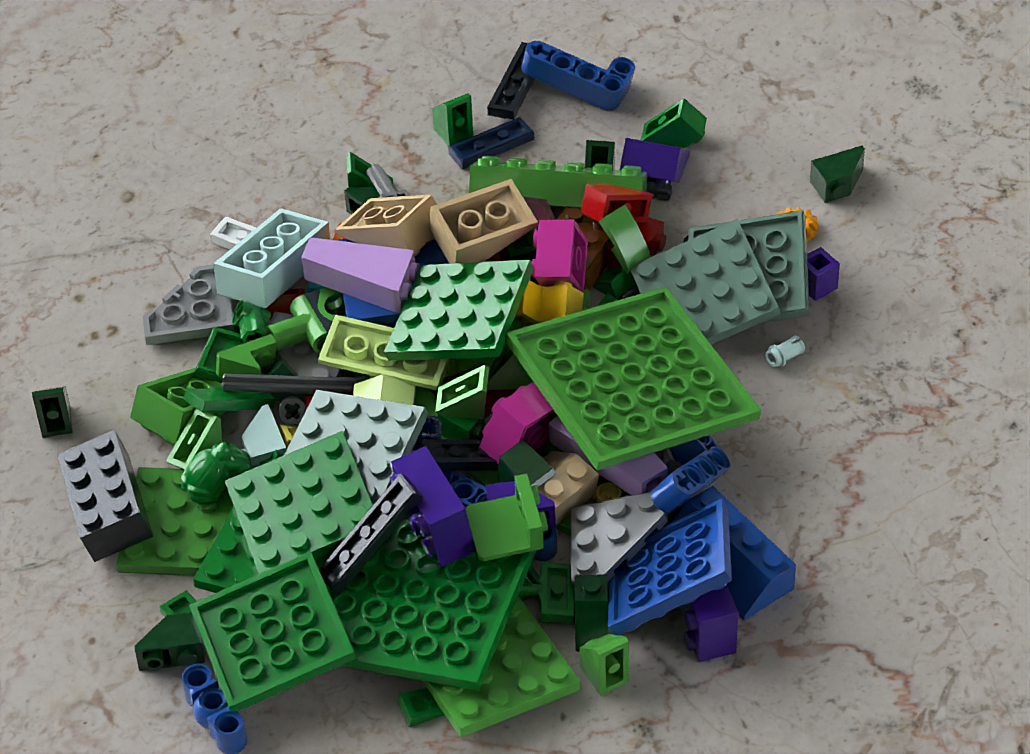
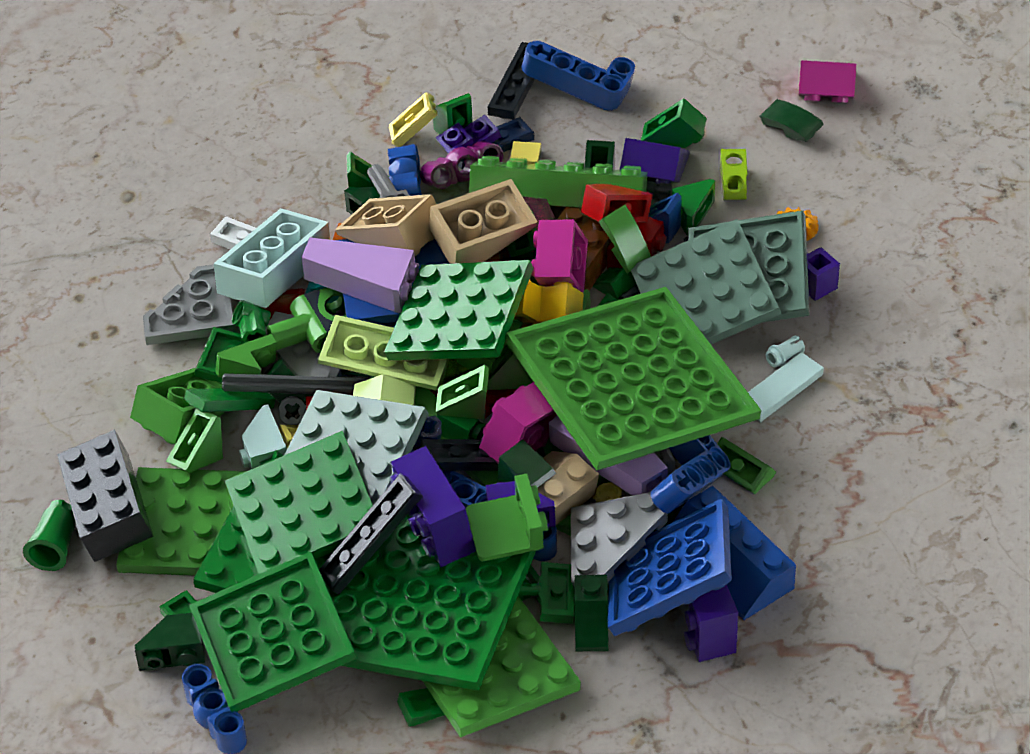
(50, 540): none -> green plant
(53, 411): dark green slope -> none
(210, 468): green hair -> none
(405, 169): none -> blue piece
(413, 119): none -> light yellow tile
(449, 166): none -> magenta piece
(479, 130): none -> dark purple slope
(527, 150): none -> light yellow tile
(606, 662): bright green slope -> none
(669, 212): none -> blue slope
(695, 202): none -> green slope
(733, 175): none -> lime leg
(745, 468): none -> bright green slope
(785, 384): none -> light aqua tile
(794, 120): none -> dark green slope
(827, 80): none -> dark pink slope
(837, 173): dark green slope -> none

